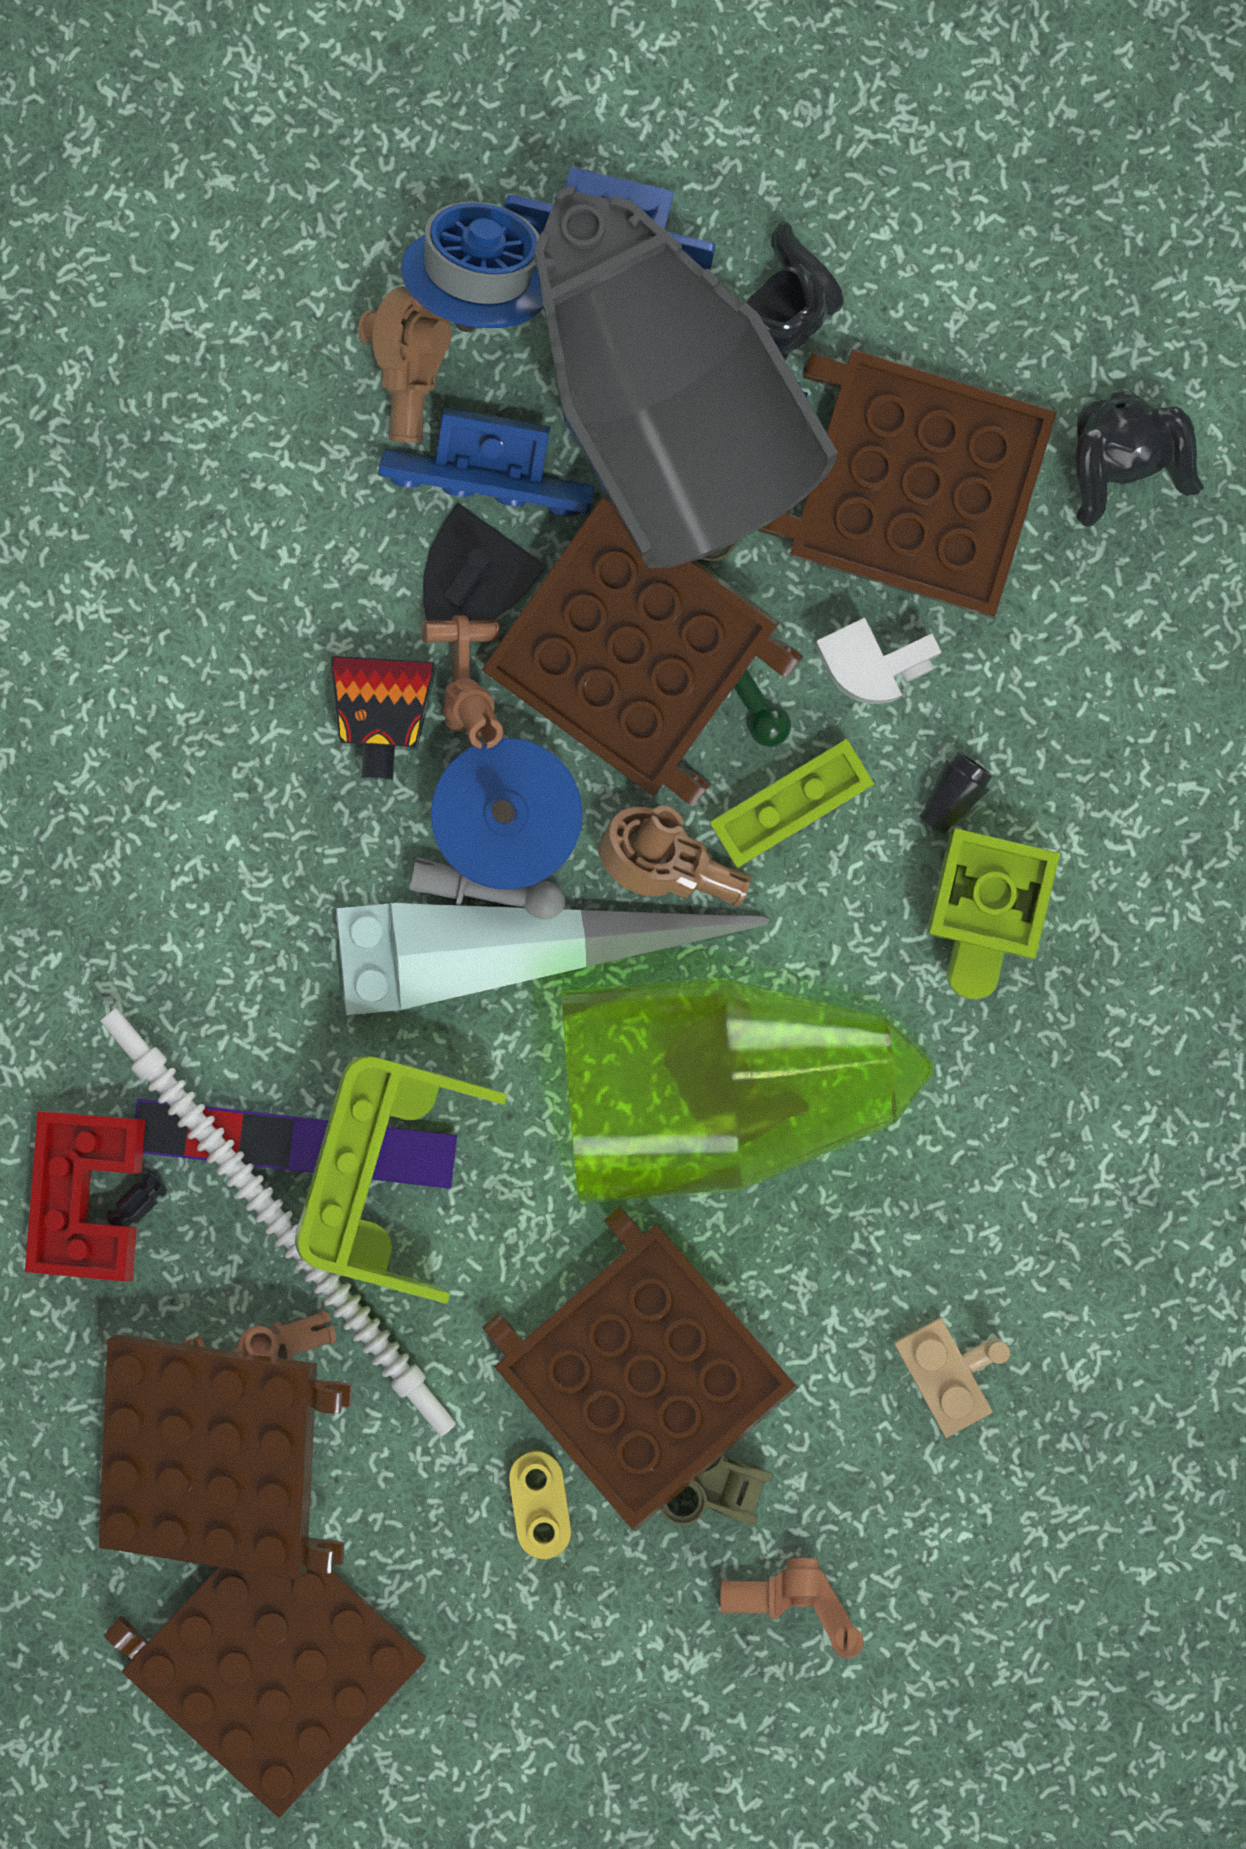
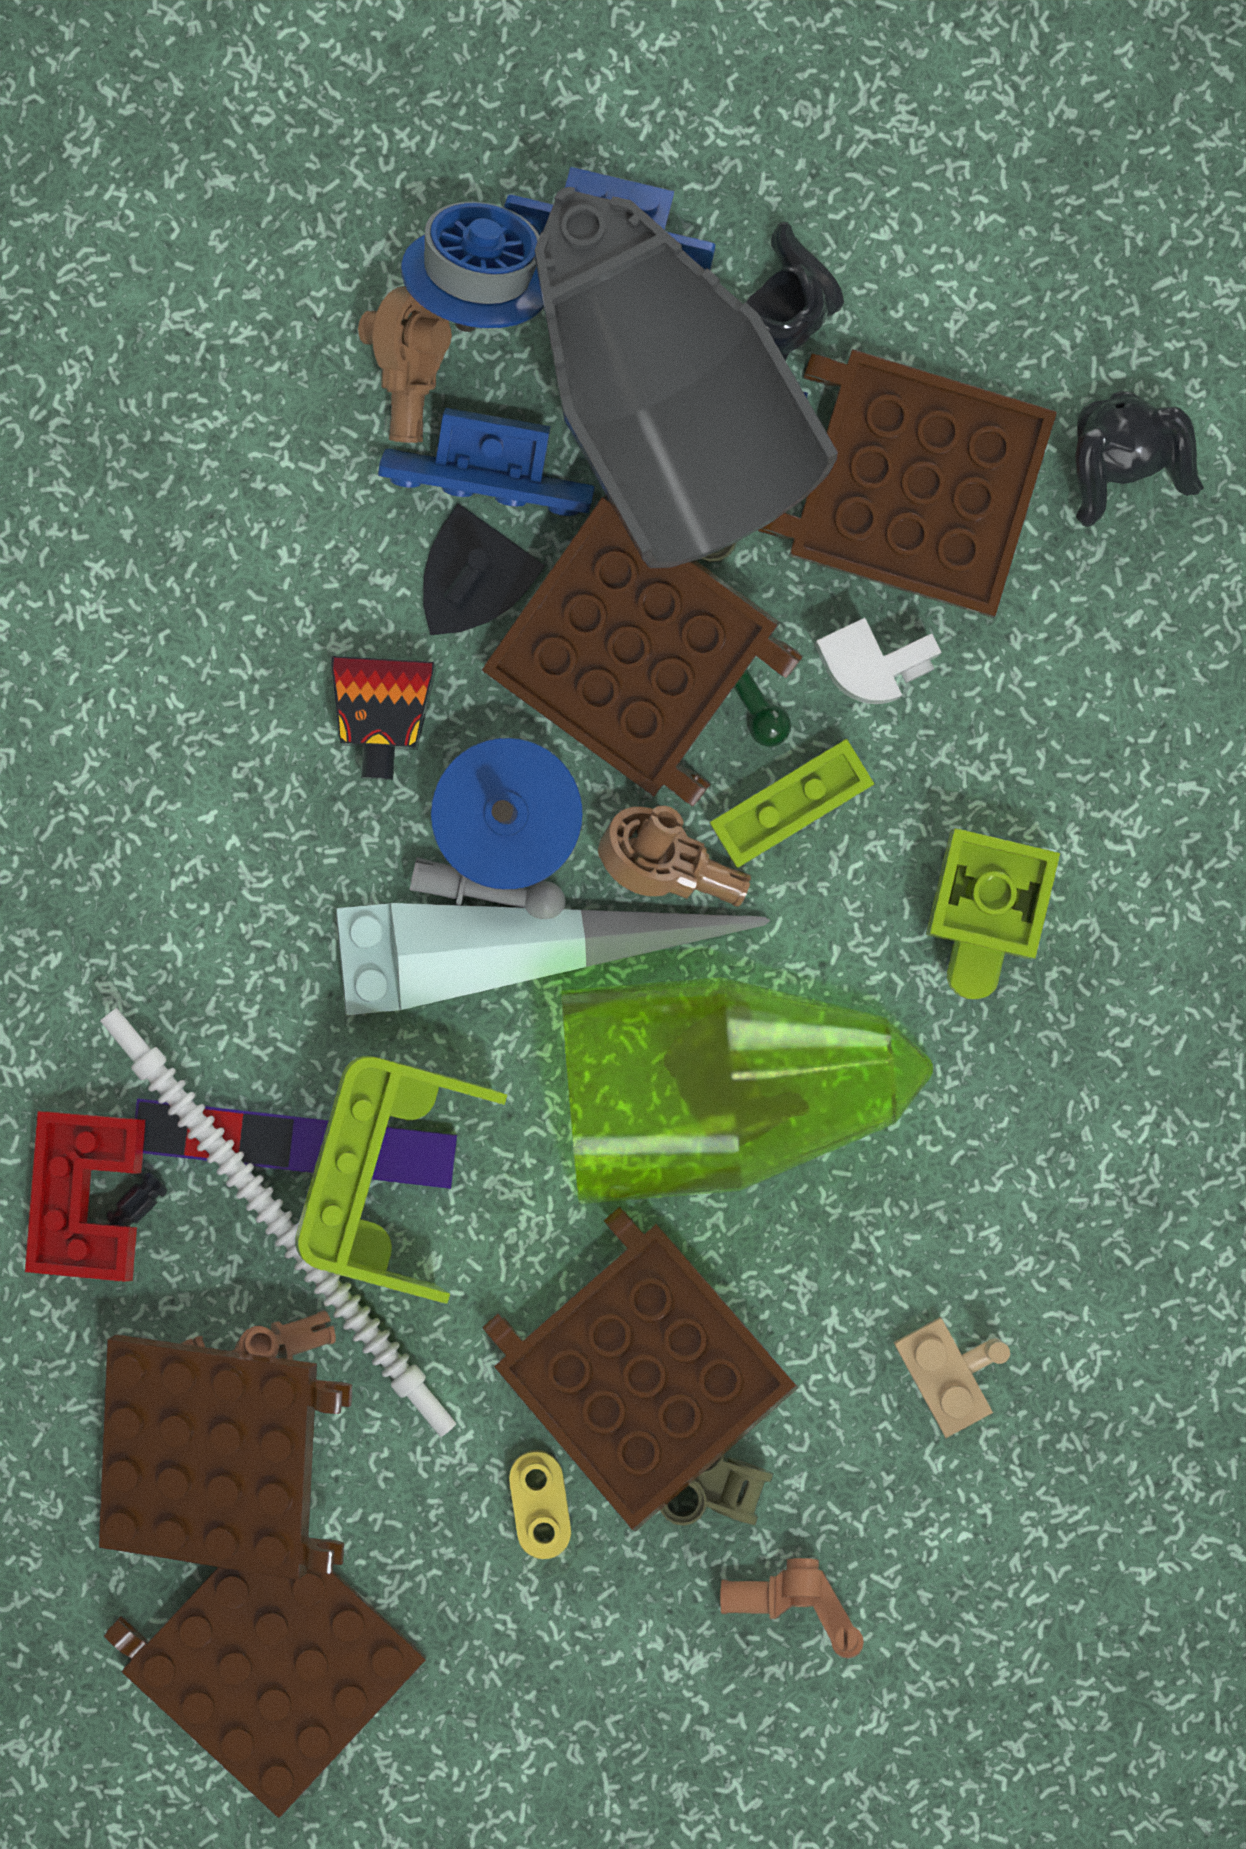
(465, 703): nougat pin -> none
(955, 792): black cone -> none

